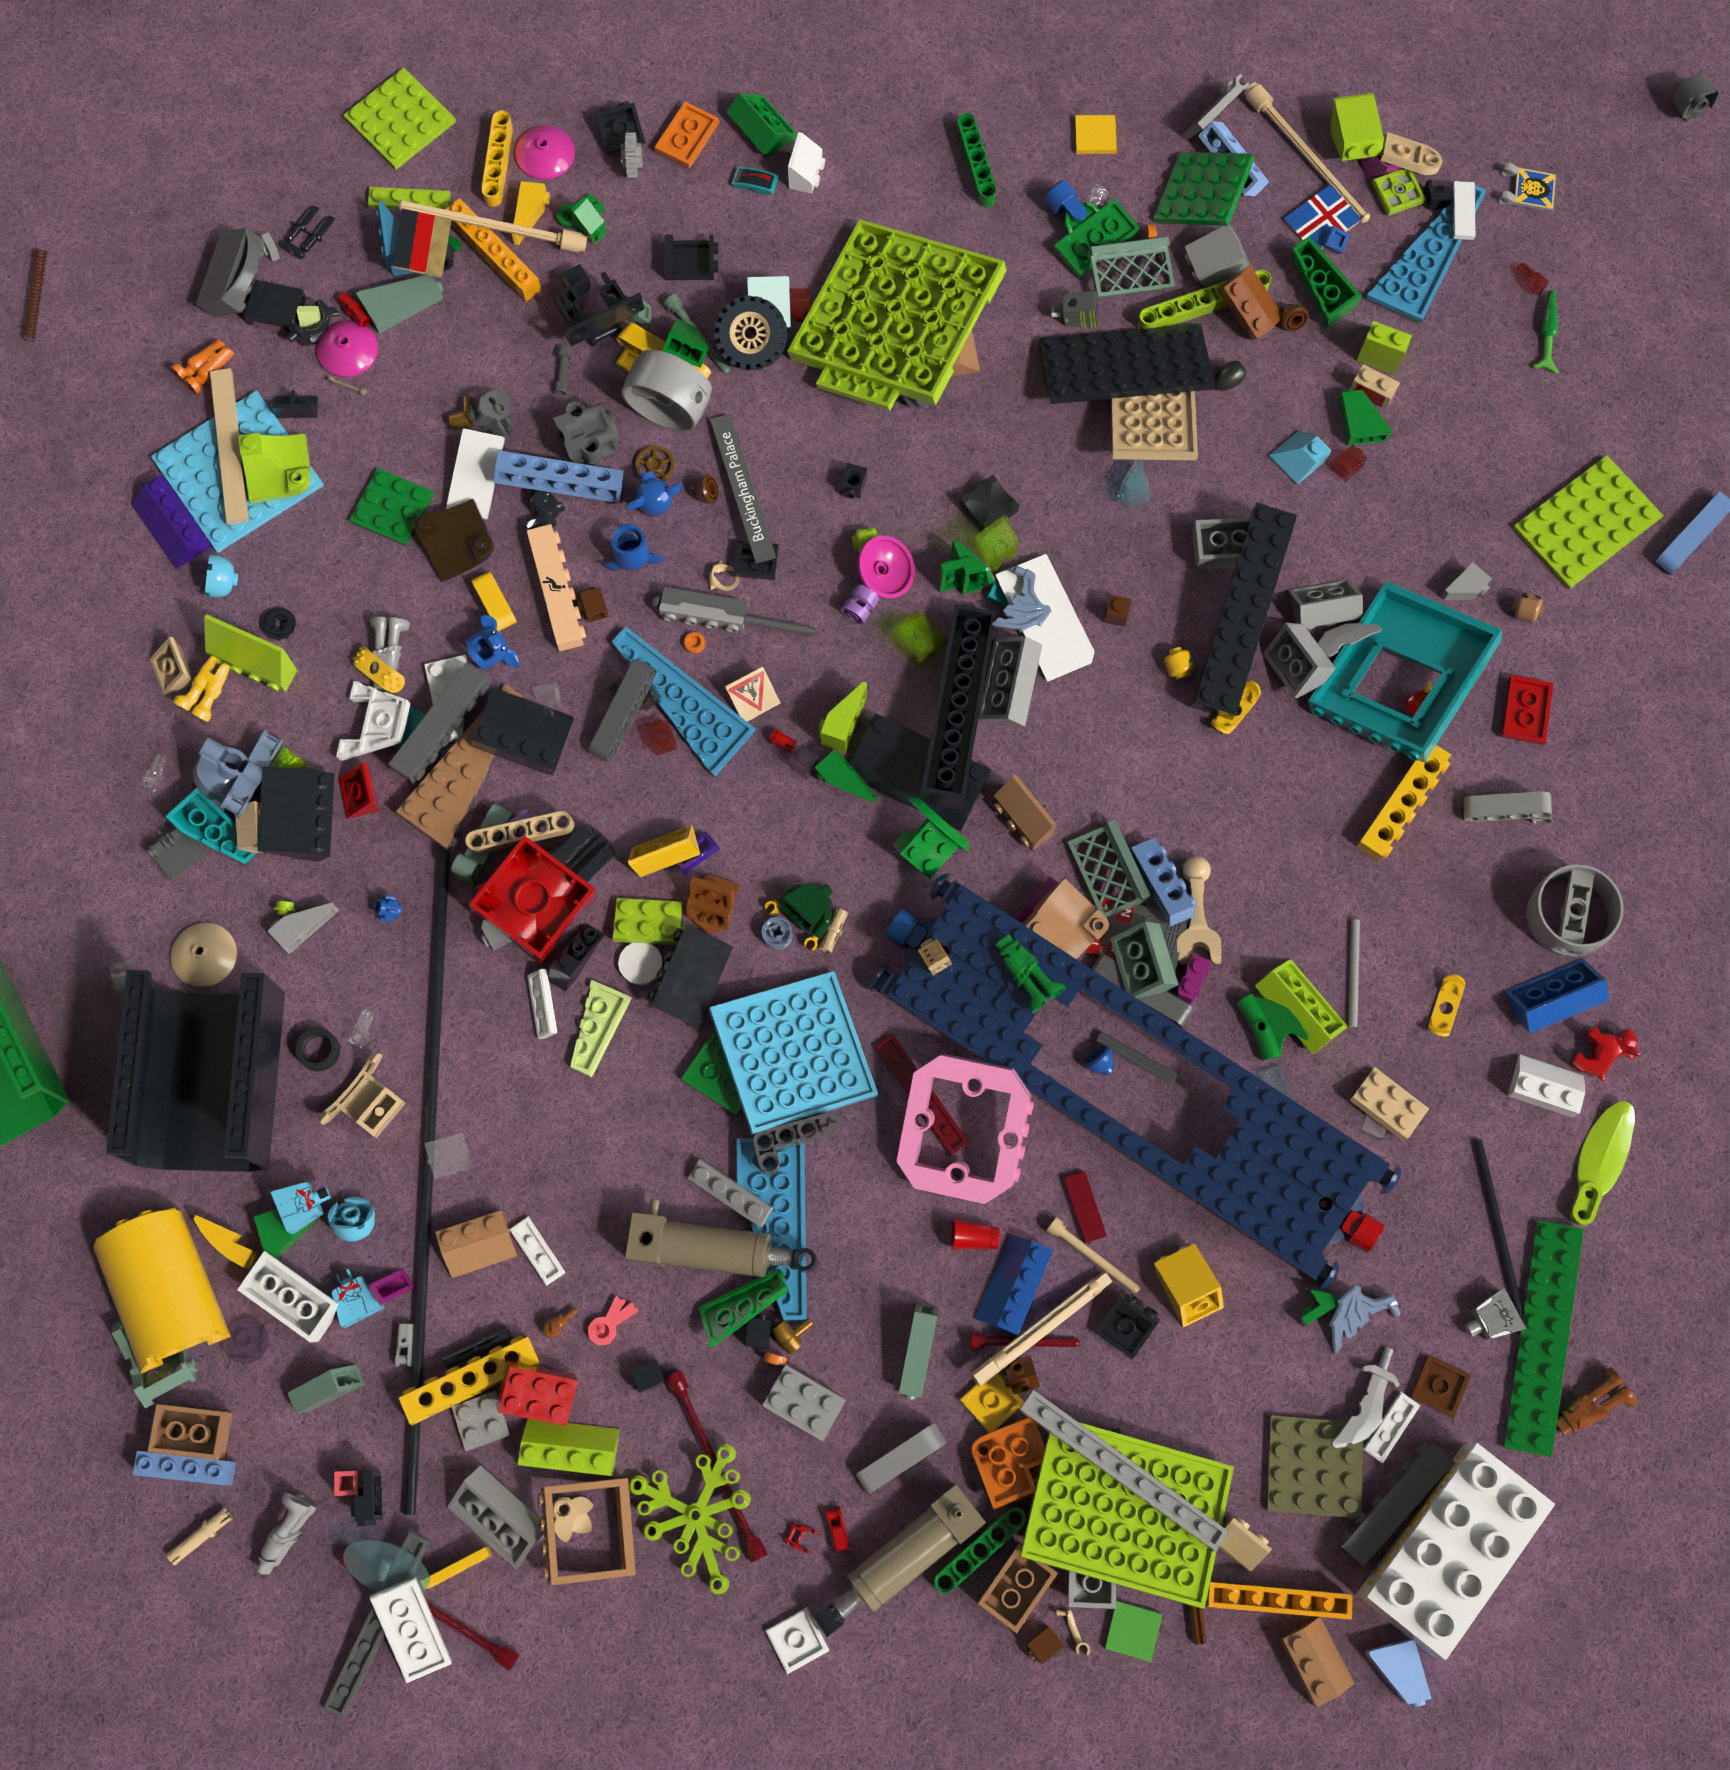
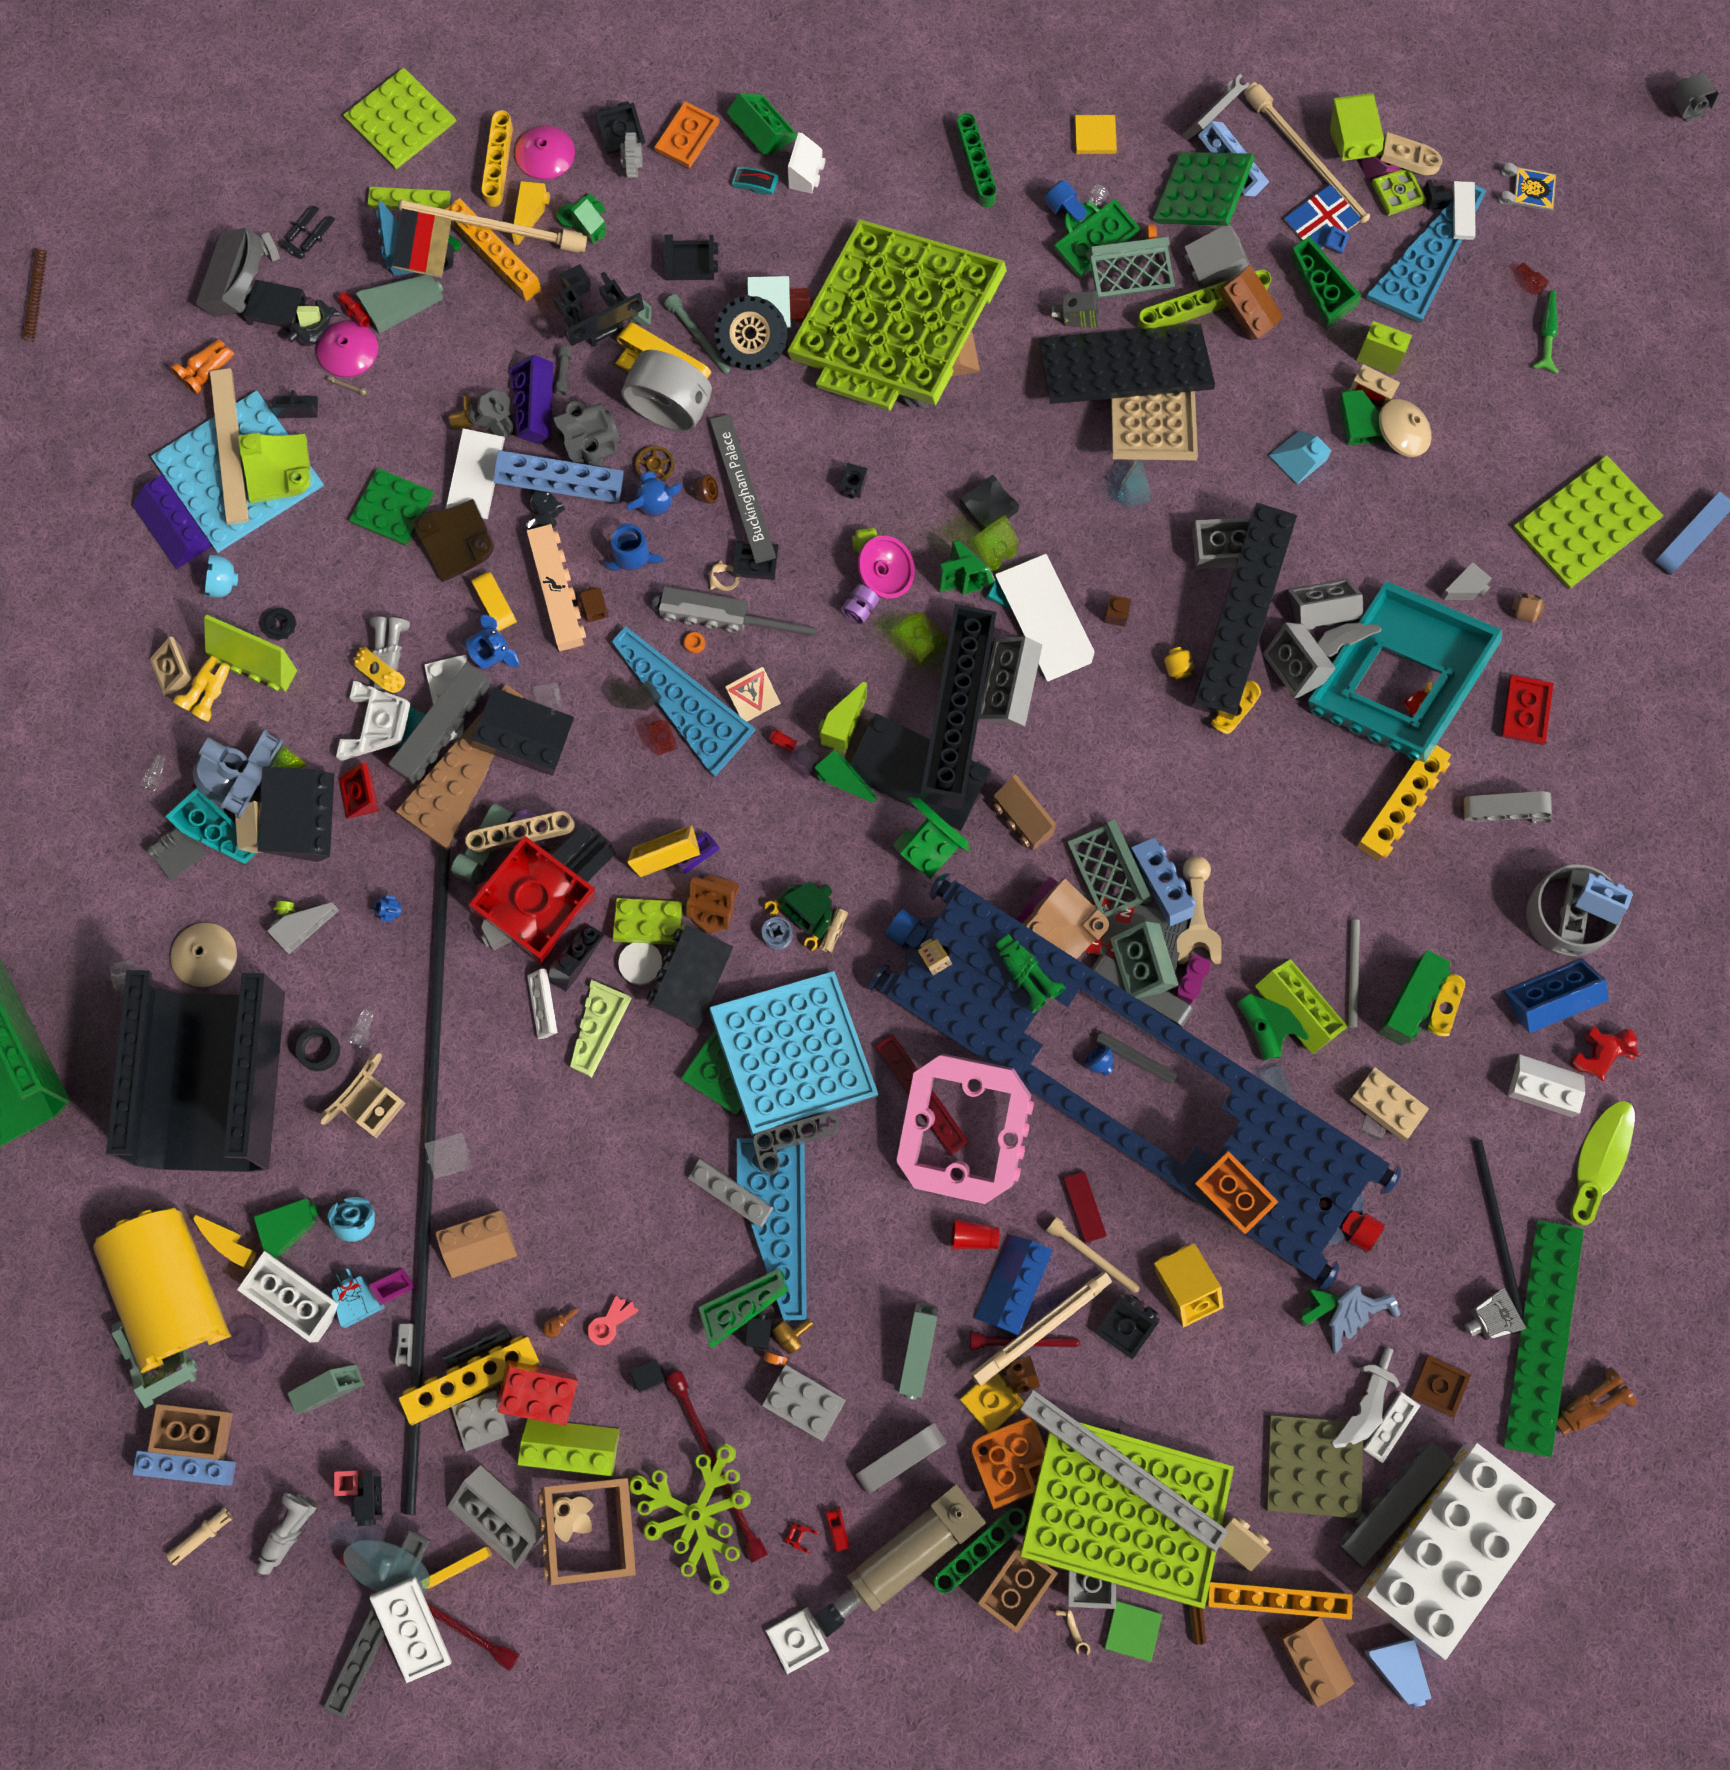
(299, 1205): medium azure torso -> none
(533, 398): none -> dark purple wedge
(537, 1250): white tile -> none
(622, 710): dark grey beam -> none
(686, 343): green slope -> none
(707, 1247): dark tan piece -> none
(1026, 609): sand blue animal -> none
(1043, 1645): reddish brown brick -> none
(1230, 376): pearl dark grey animal -> none
(1236, 1192): none -> orange brick
(1294, 317): reddish brown brick -> none
(1349, 462): clear red brick -> none
(1405, 427): none -> tan dish
(1415, 997): none -> green brick
(1604, 898): none -> light blue brick

